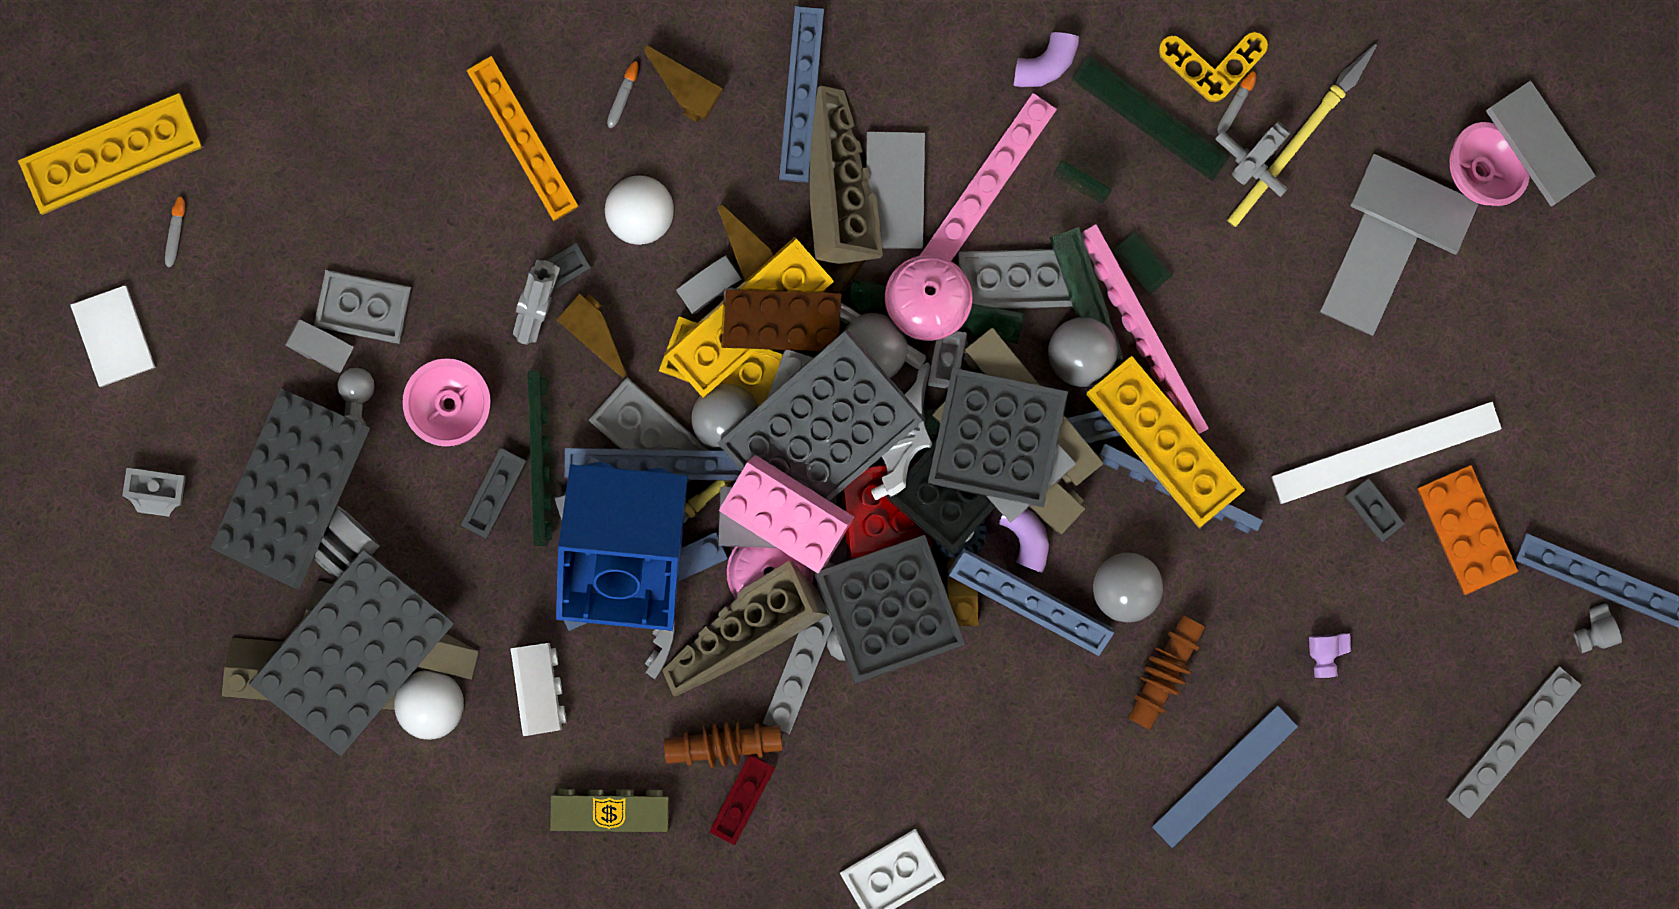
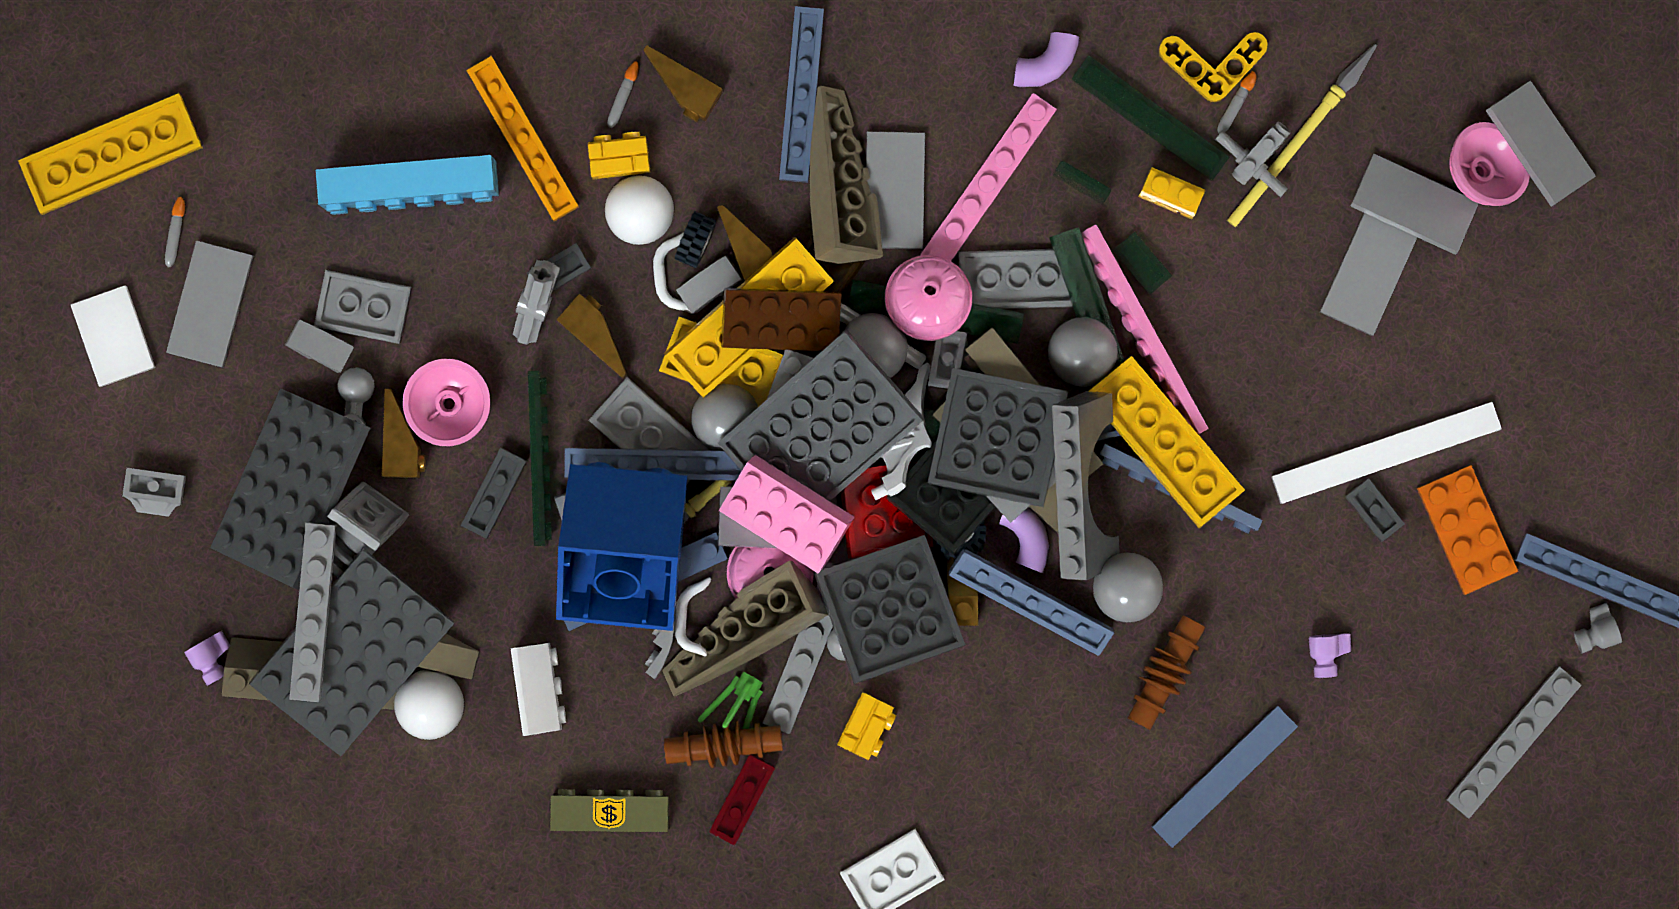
(205, 656): none -> lavender piece
(209, 304): none -> light grey tile
(313, 612): none -> light grey plate
(368, 515): none -> light grey tile
(400, 448): none -> pearl gold slope
(407, 182): none -> medium azure brick
(618, 156): none -> yellow brick
(660, 276): none -> white animal
(681, 617): none -> white animal
(695, 239): none -> black wheel
(746, 687): none -> bright green plant
(866, 726): none -> yellow brick
(1075, 431): none -> dark grey arch
(1171, 193): none -> yellow brick

